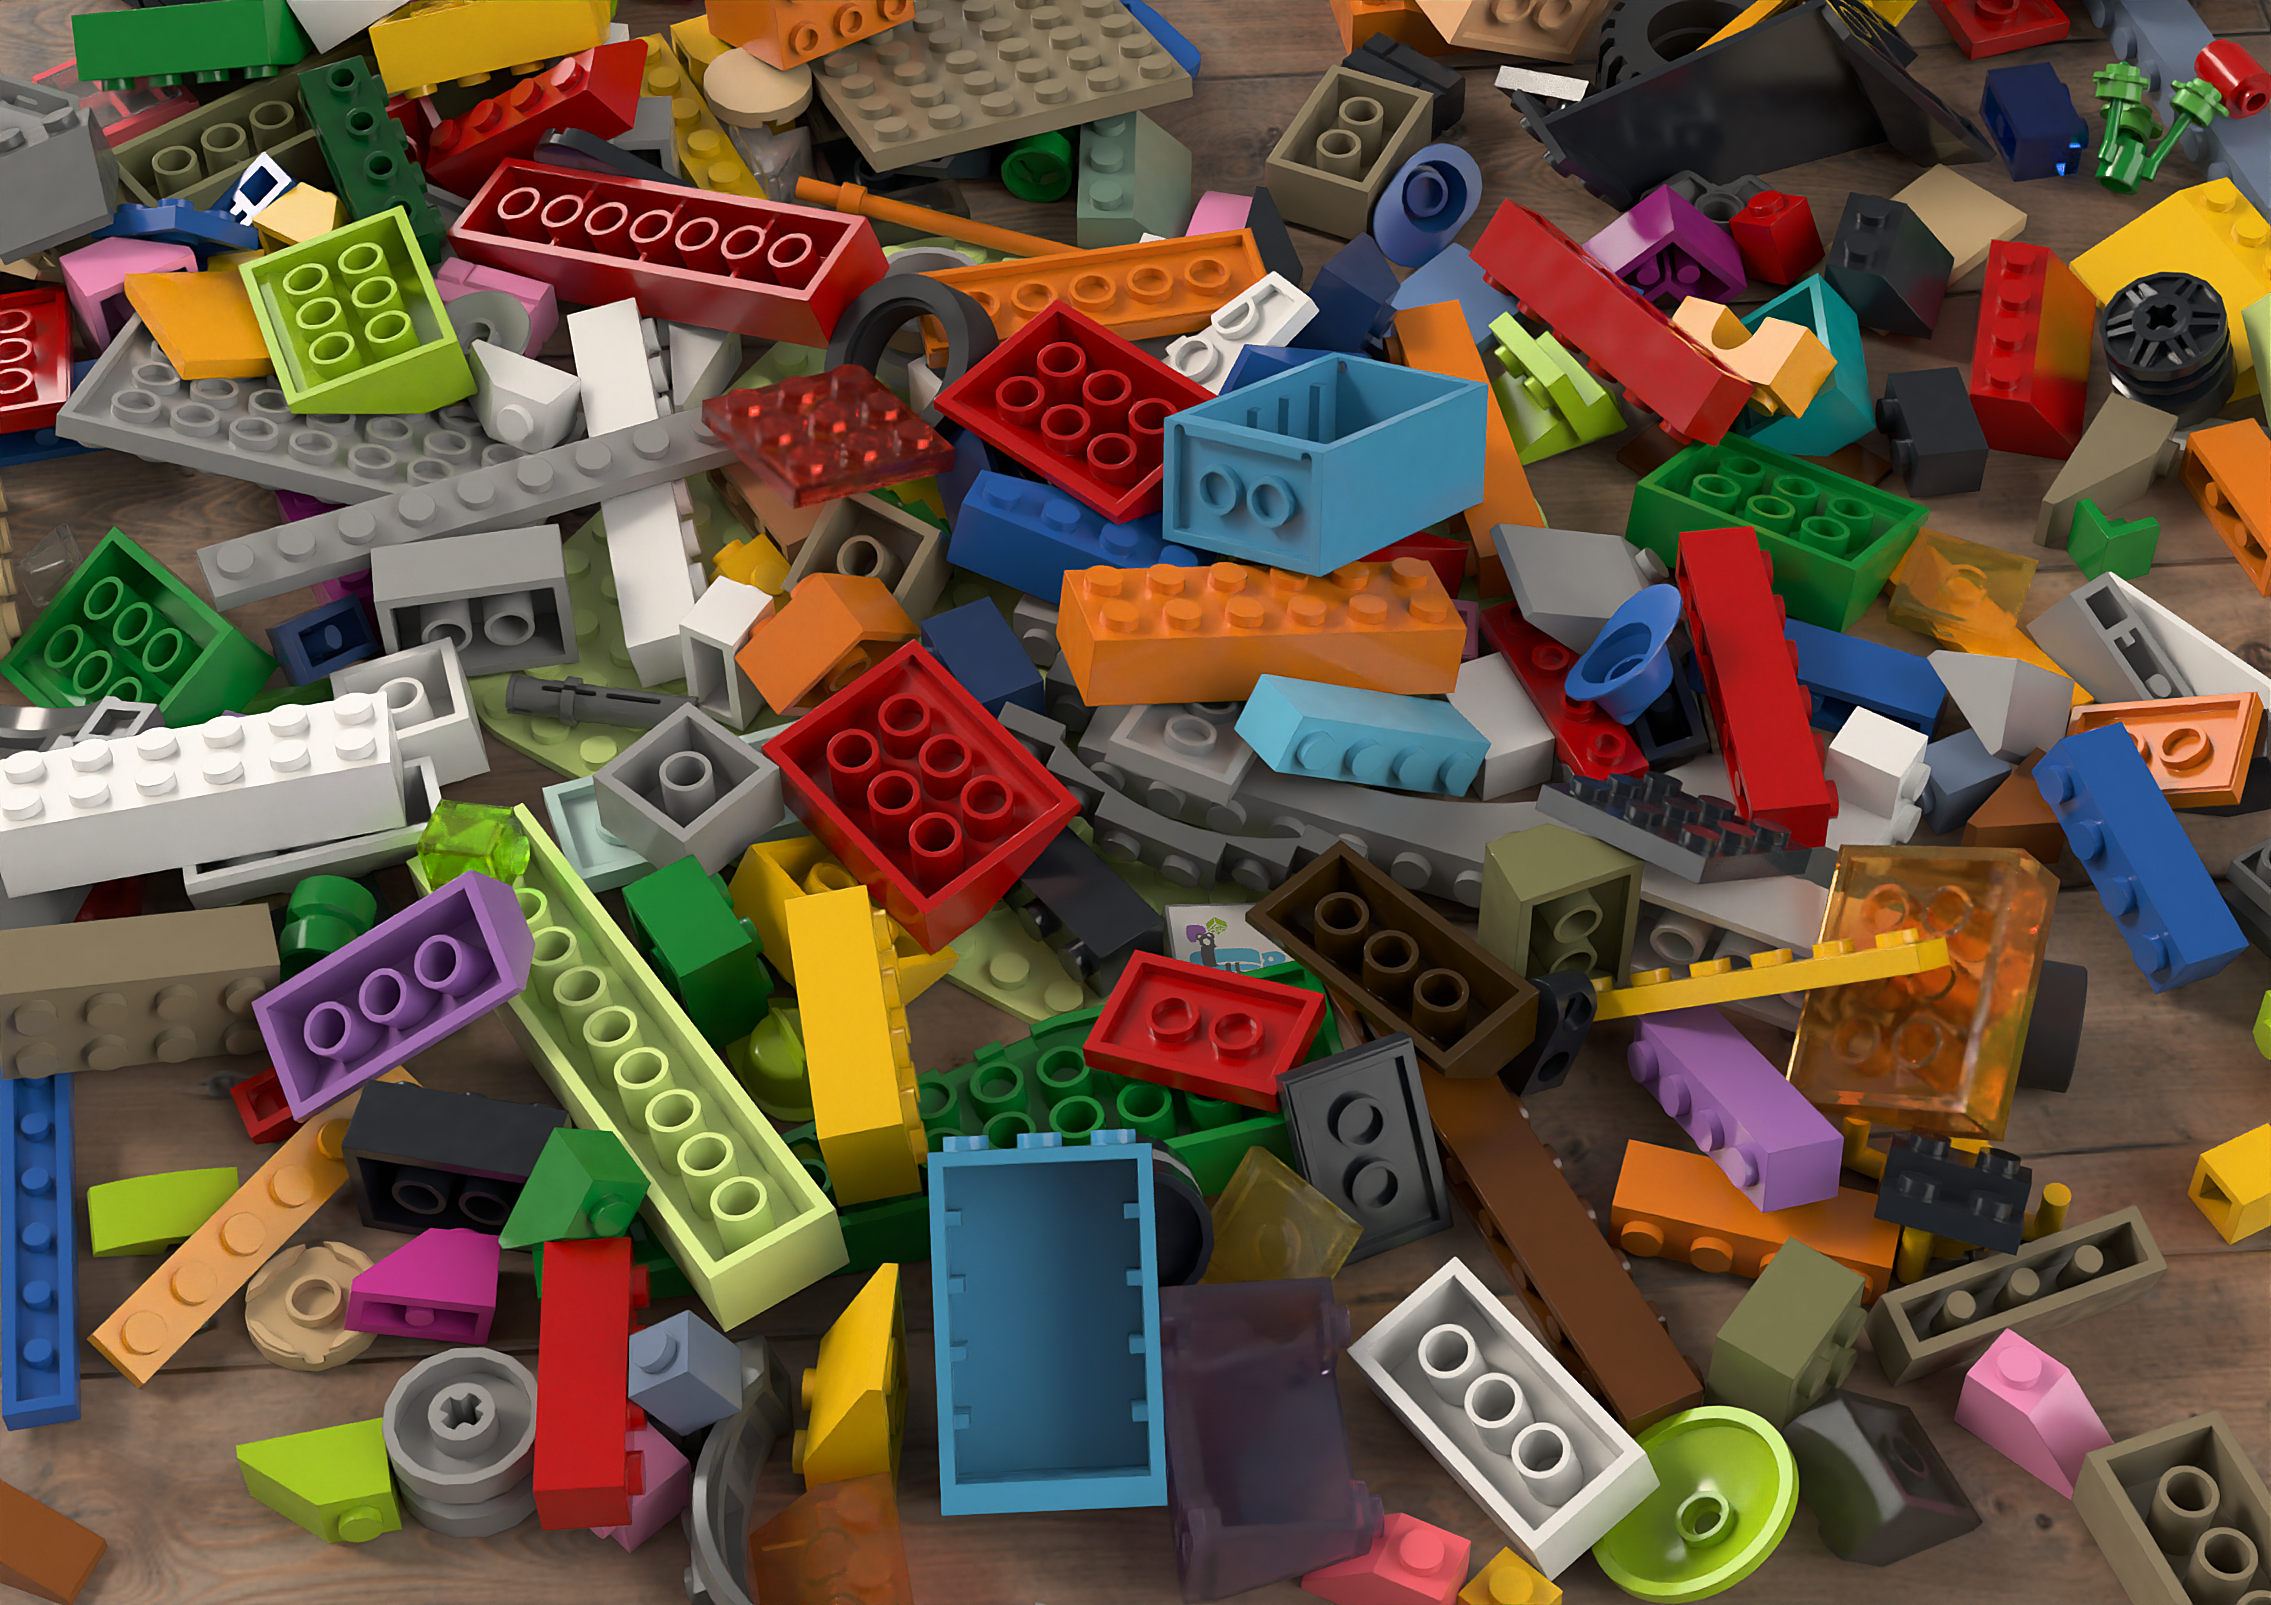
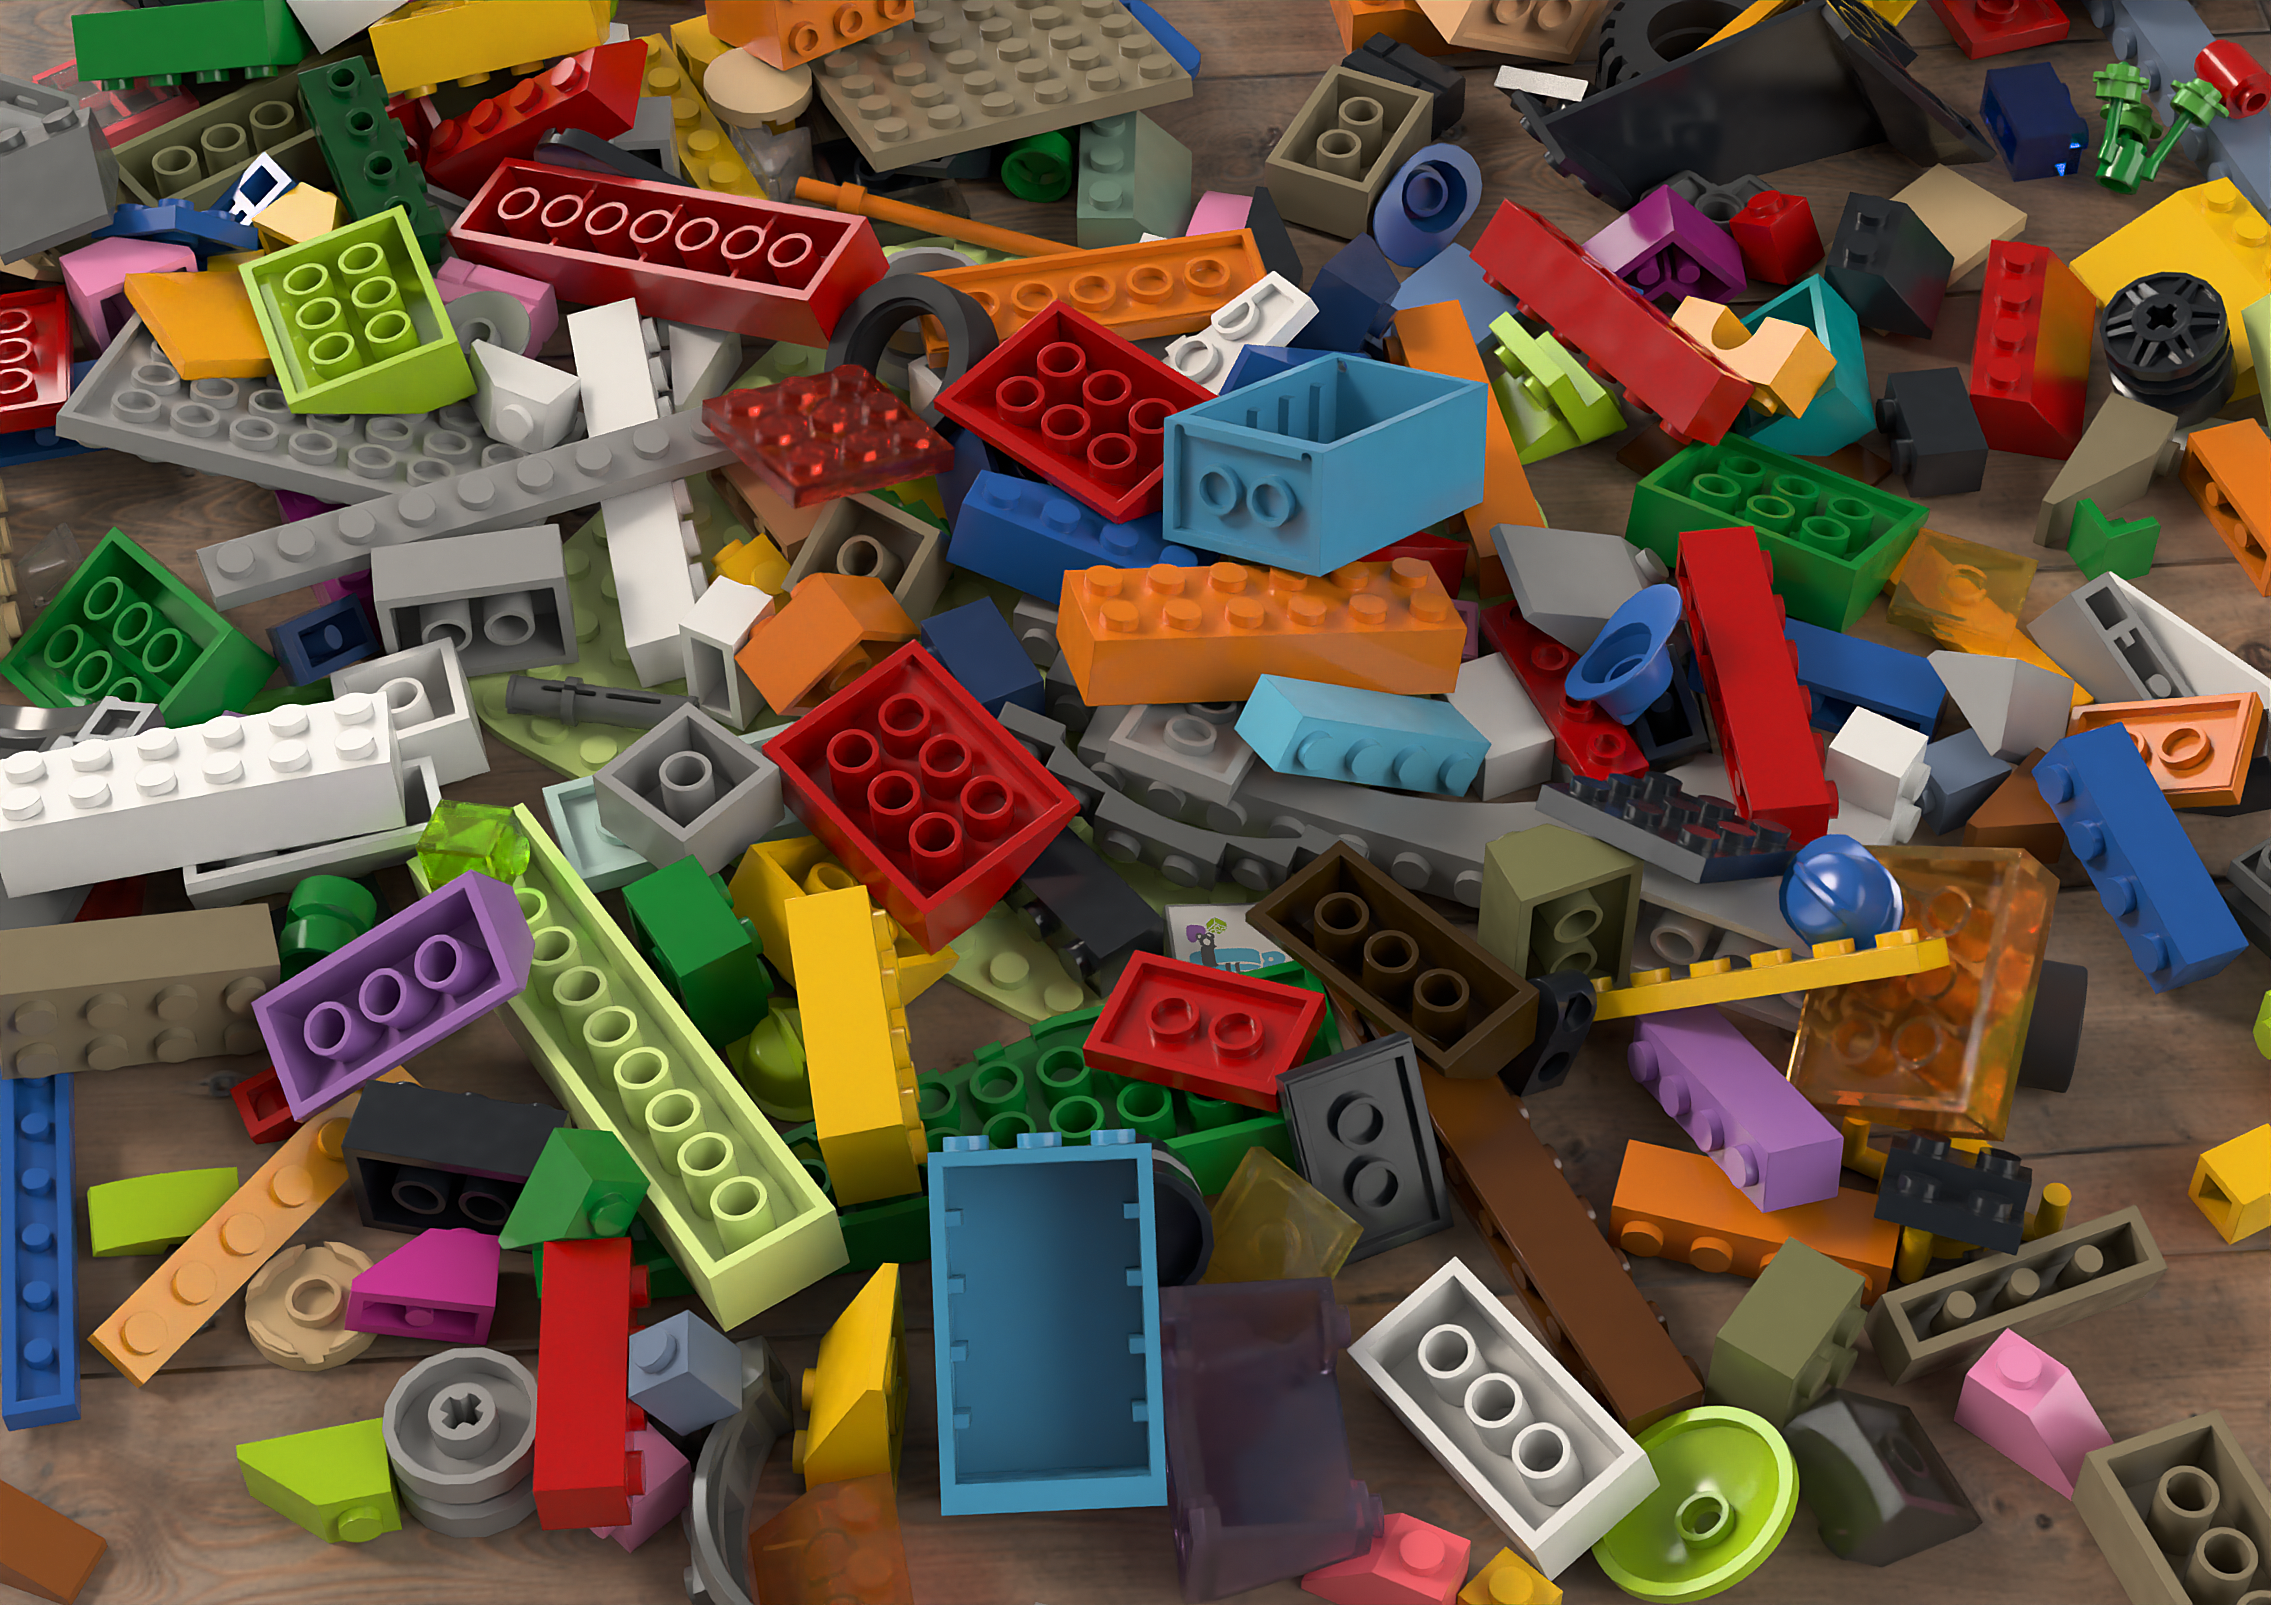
(1839, 893): none -> blue piece

